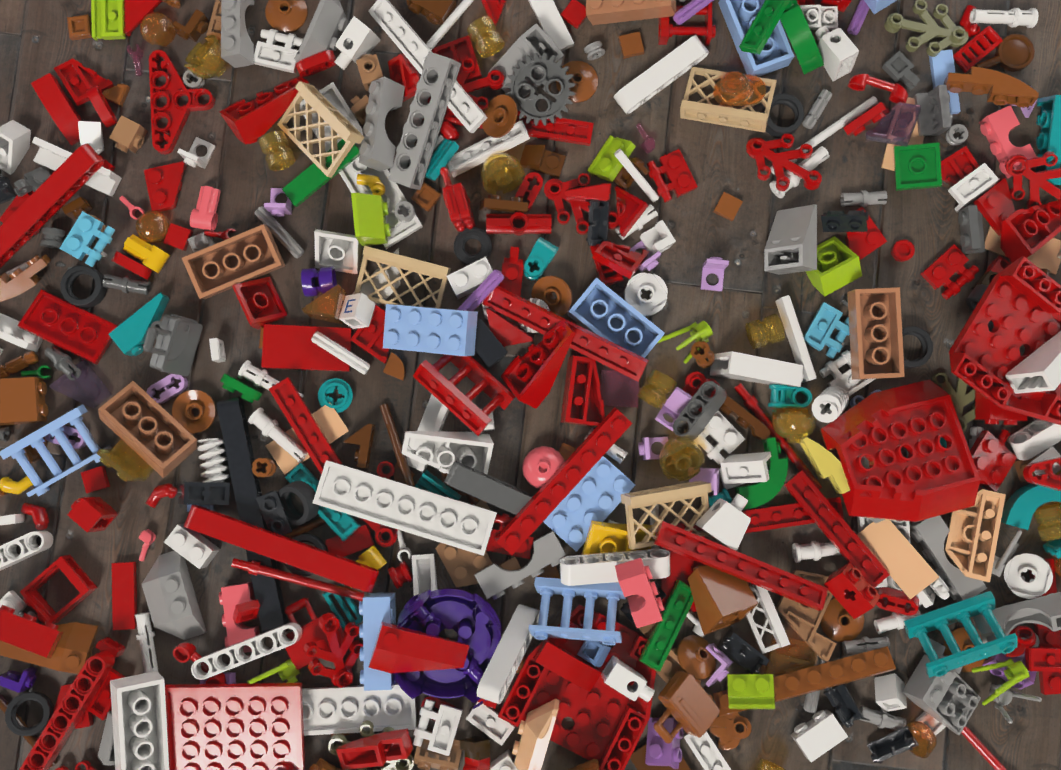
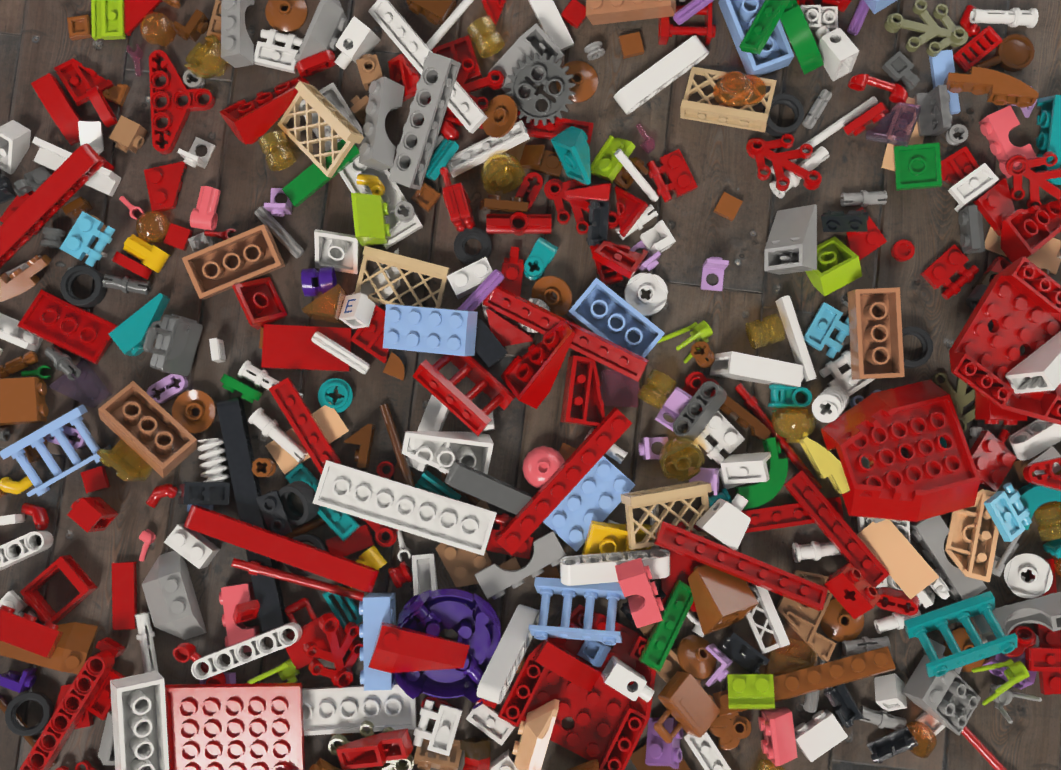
(574, 153): none -> teal slope
(778, 734): none -> coral slope
(1008, 512): none -> medium azure plate

